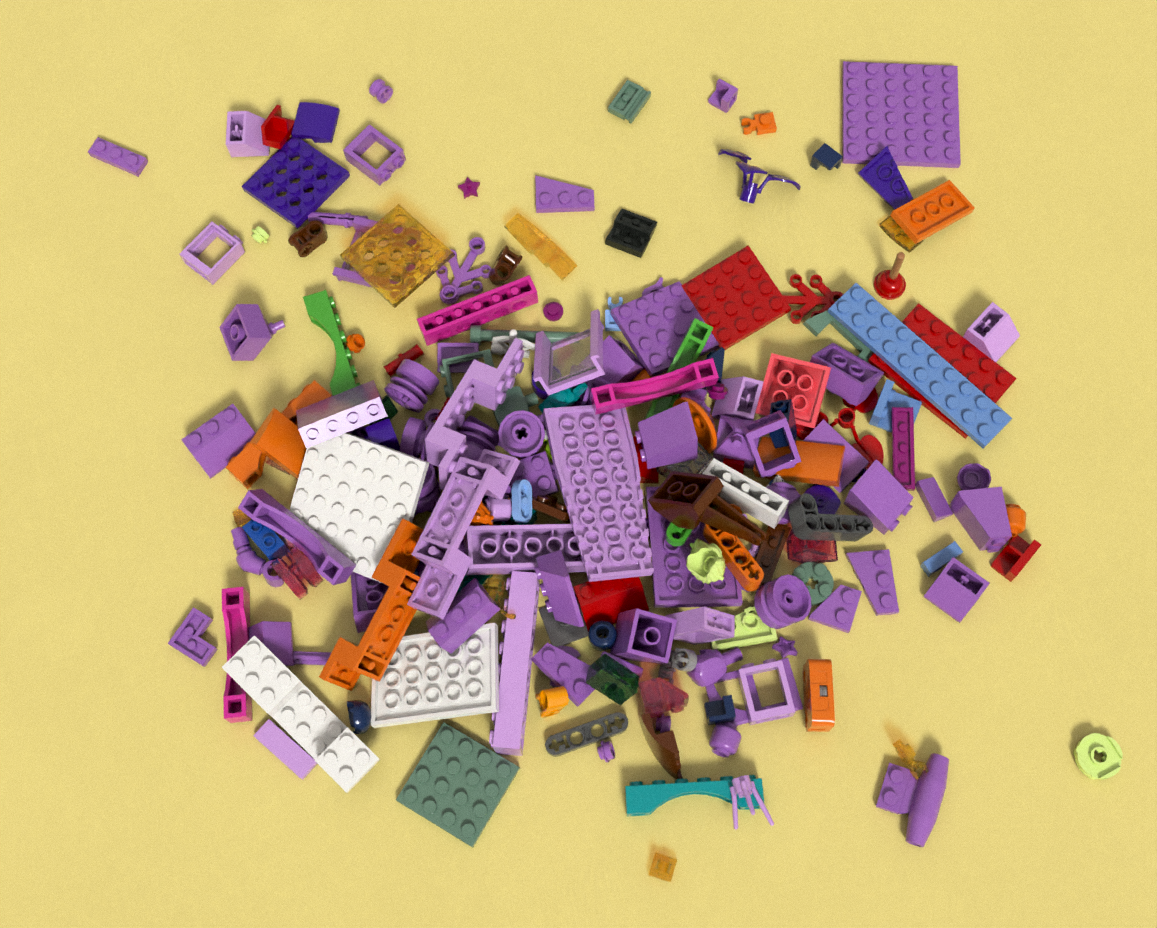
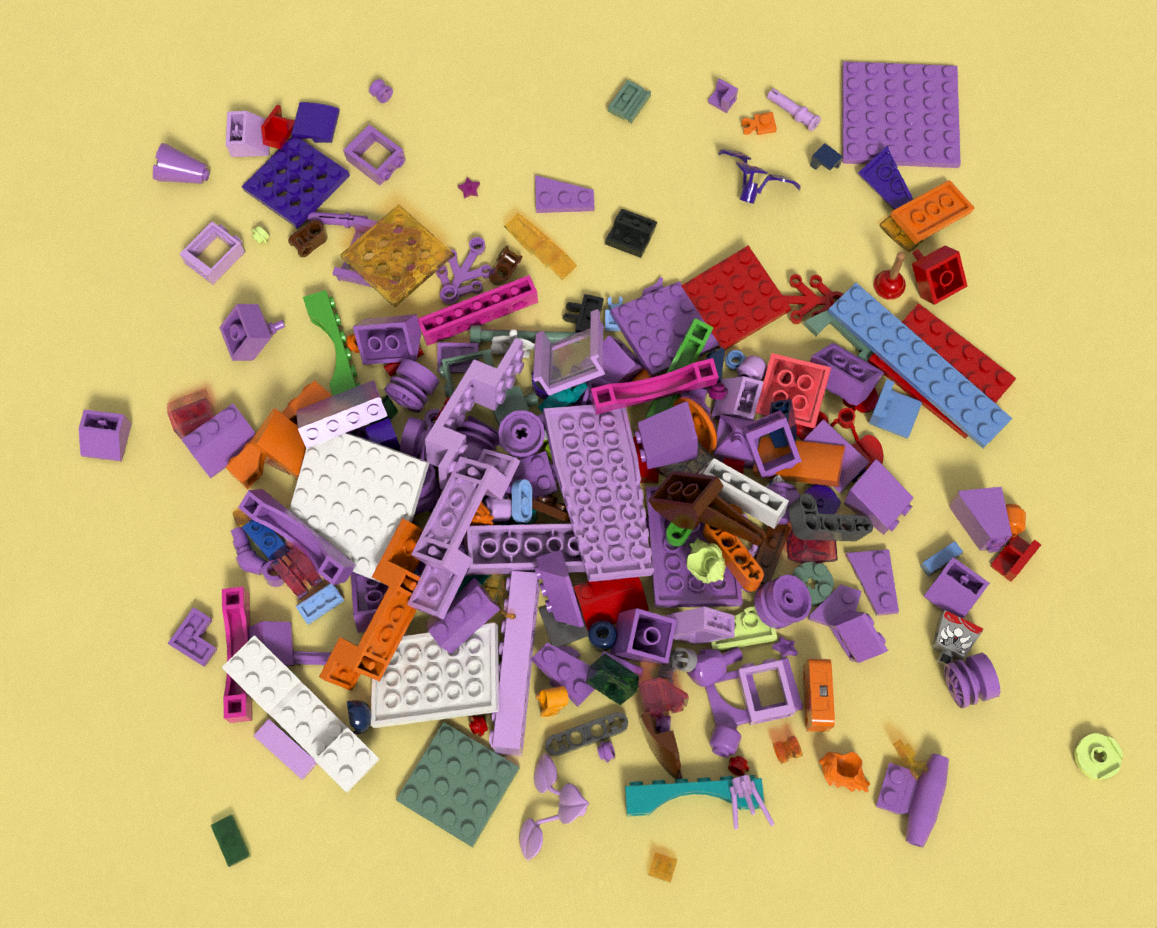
(103, 435): none -> medium lavender slope
(118, 156): medium lavender plate -> none
(178, 167): none -> medium lavender cone
(190, 412): none -> clear pink slope
(230, 840): none -> clear green plate
(319, 603): none -> light blue plate
(388, 339): none -> medium lavender slope
(478, 725): none -> red plate
(553, 311): magenta plate -> none
(570, 807): none -> lavender plant
(583, 320): none -> black hinge
(720, 710): dark blue panel -> none
(735, 354): none -> medium blue plate
(738, 766): none -> red plate
(752, 367): none -> lavender head
(787, 749): none -> clear orange wheel
(800, 113): none -> lavender pin
(844, 771): none -> orange hair
(858, 636): none -> medium lavender slope
(903, 446): magenta tile -> none
(933, 499): medium lavender slope -> none
(939, 274): none -> red piece
(954, 637): none -> torso
(972, 680): none -> medium lavender wheel
(973, 477): medium lavender hair -> none
(992, 332): lavender slope -> none

